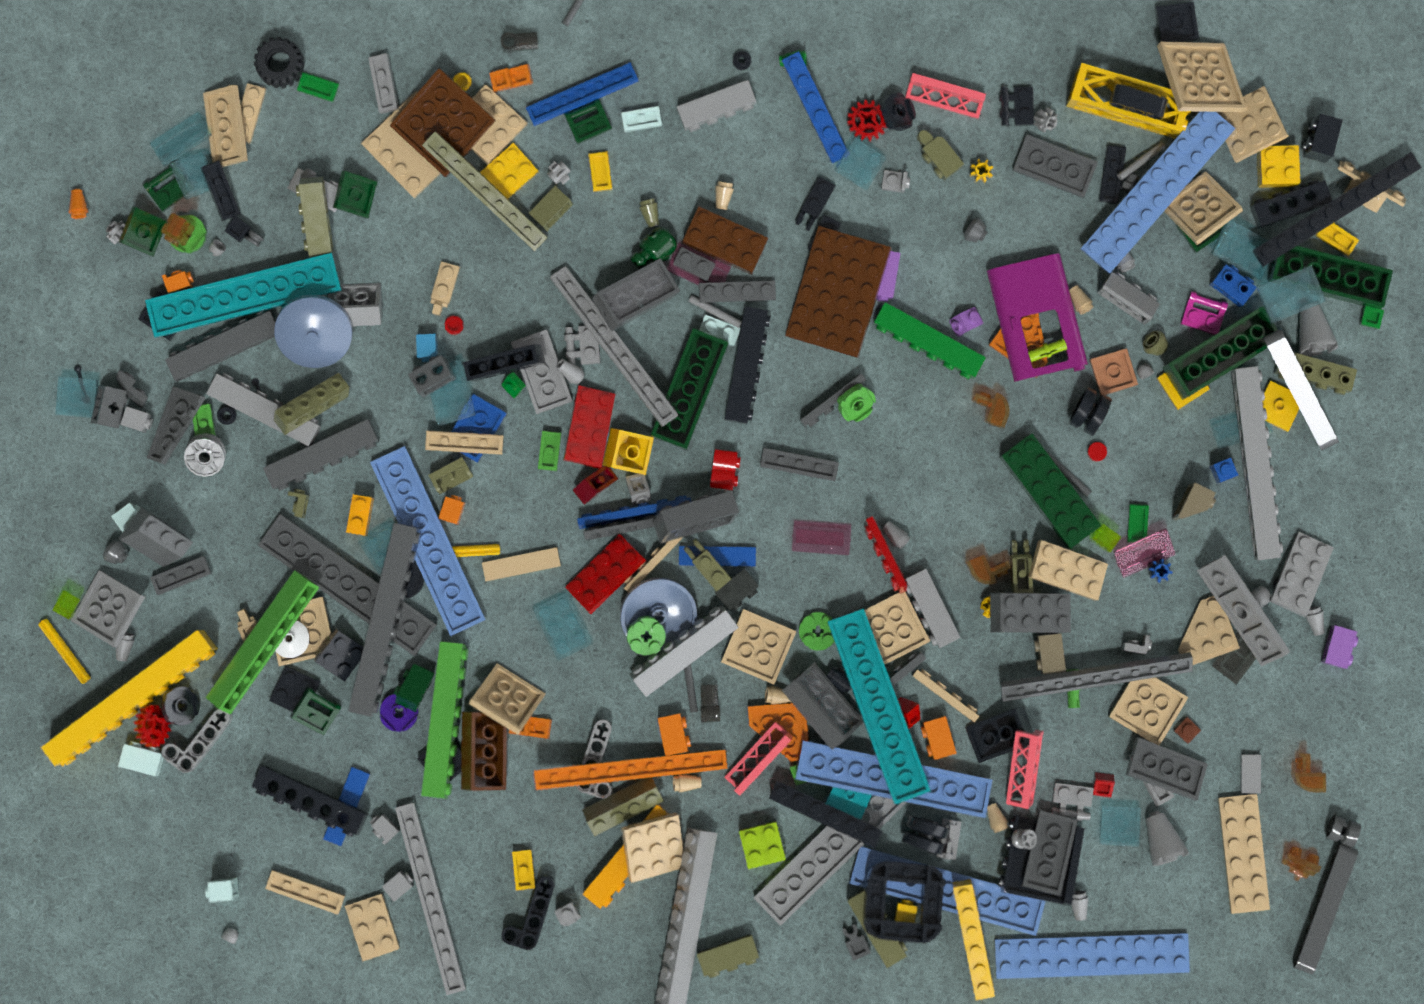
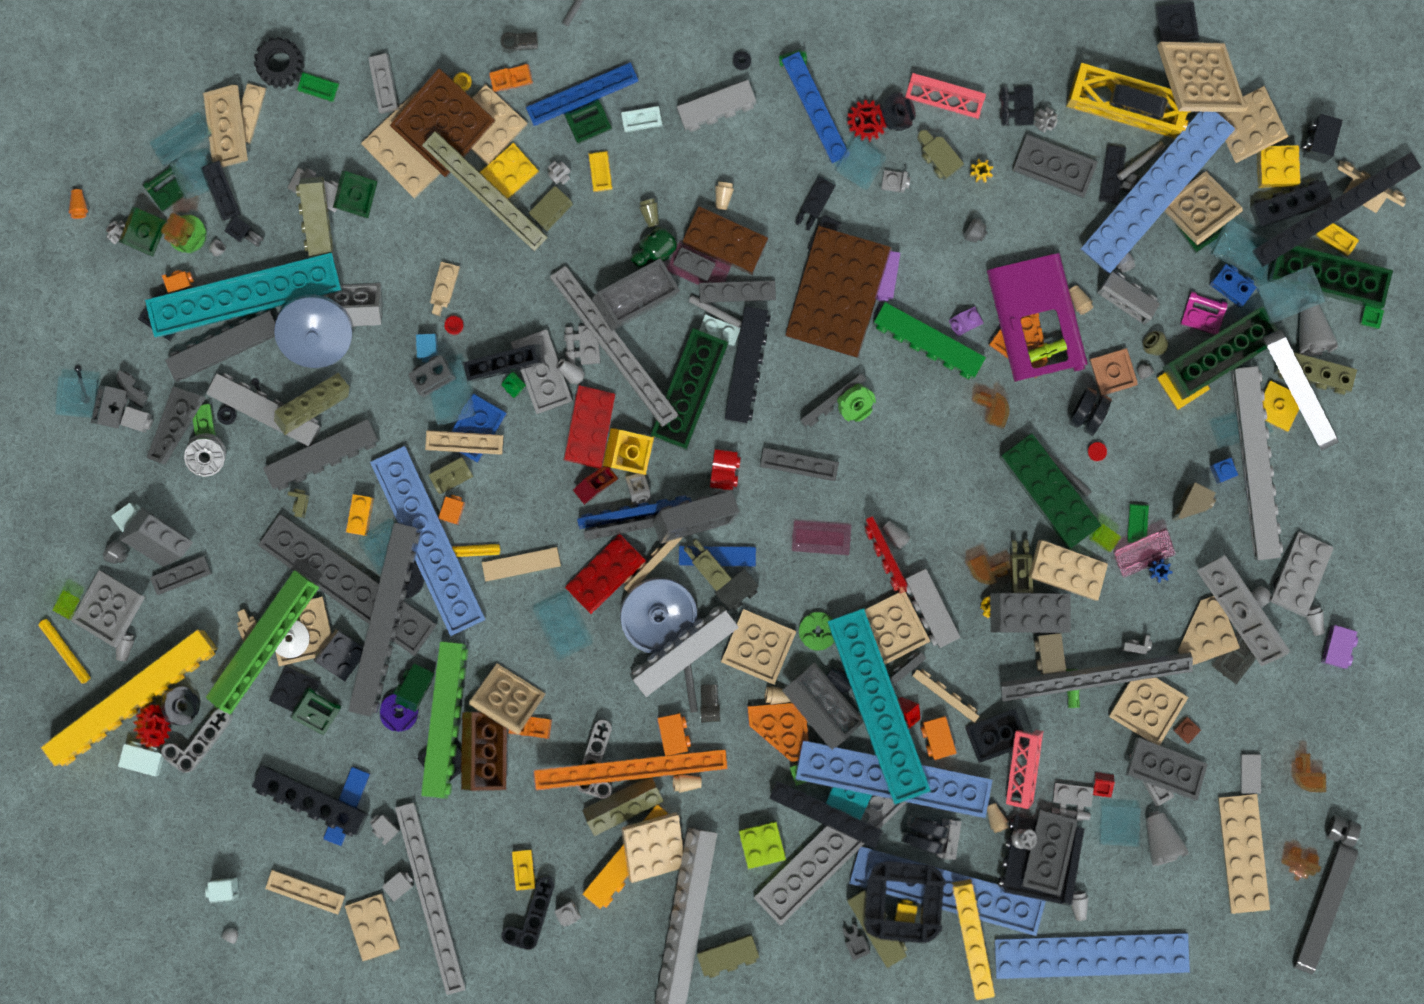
(549, 451): bright green plate -> none
(652, 644): bright green plate -> none
(766, 760): coral fence -> none

